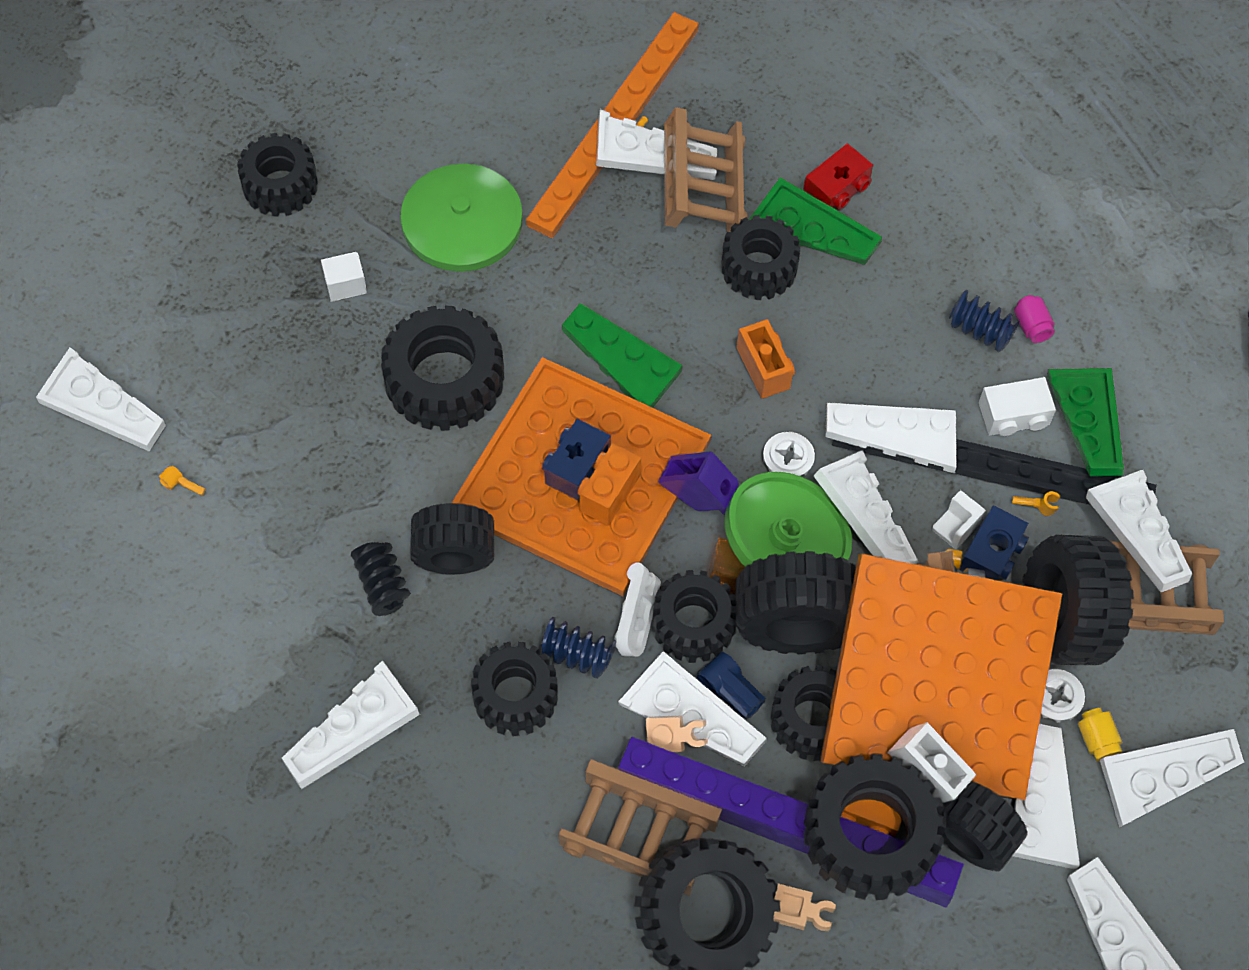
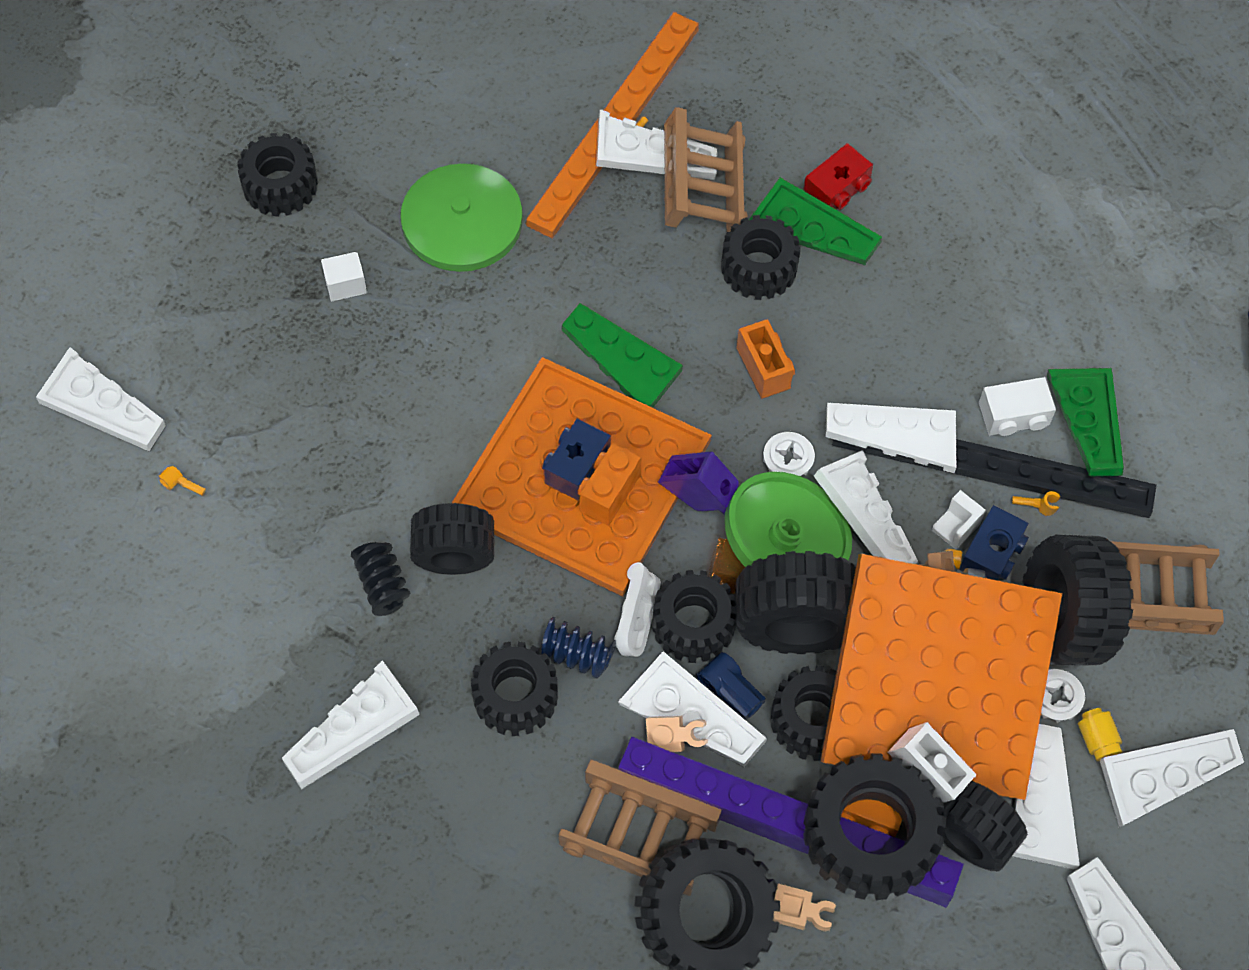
(436, 333): black tyre -> none
(983, 321): dark blue piece -> none
(1034, 319): dark pink brick -> none
(1137, 523): white wing -> none

